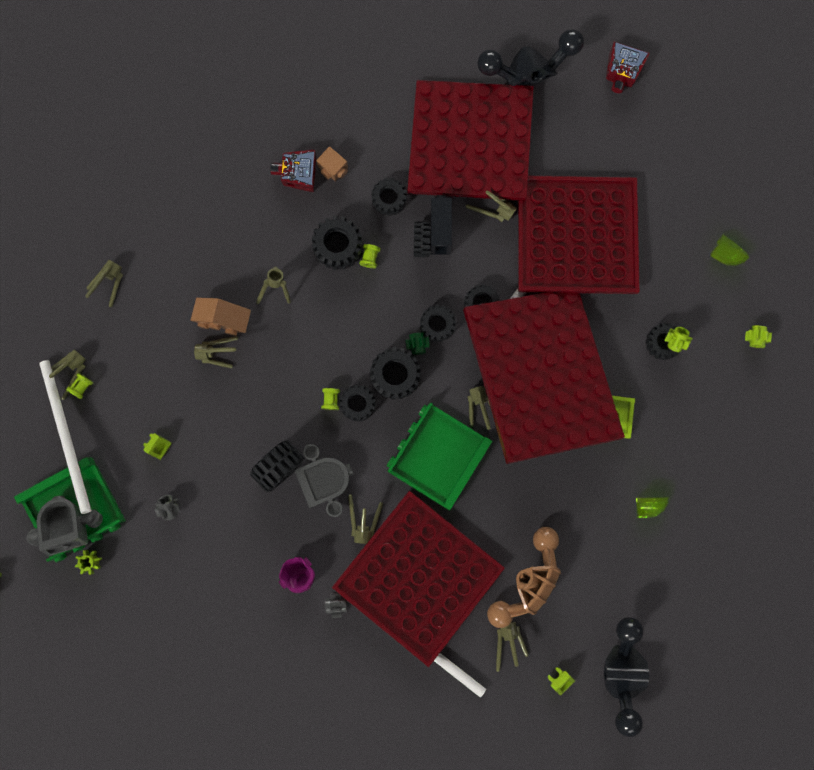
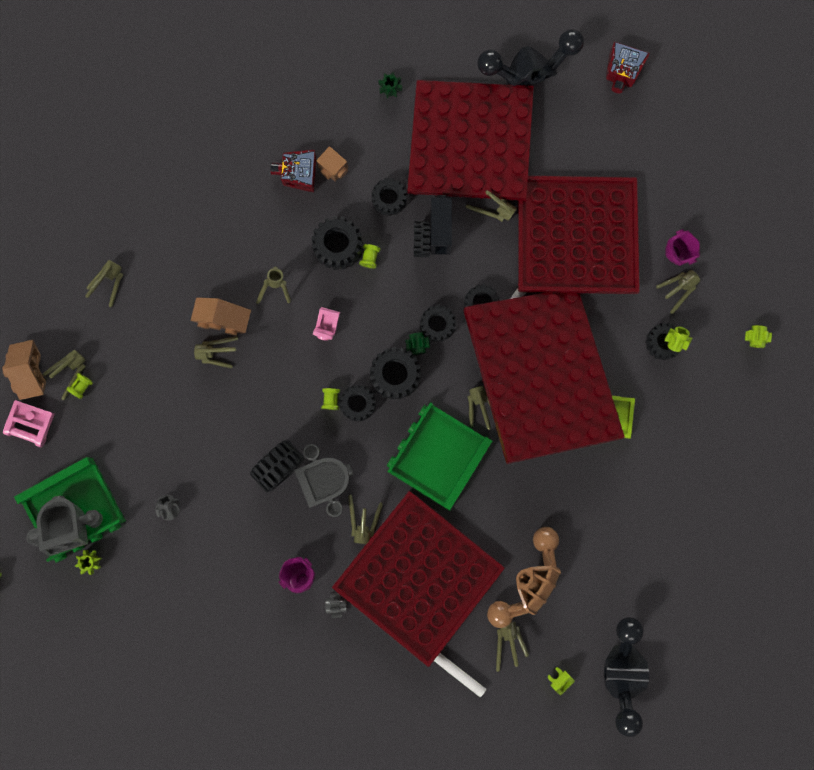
(23, 370): none -> medium nougat brick
(31, 417): none -> bright pink plate
(65, 438): white piece -> none
(157, 446): lime tile -> none
(326, 324): none -> bright pink bracket
(387, 89): none -> dark green gear
(651, 506): clear neon green brick -> none
(682, 248): none -> magenta cap
(687, 281): none -> olive plant
(729, 252): clear neon green brick -> none

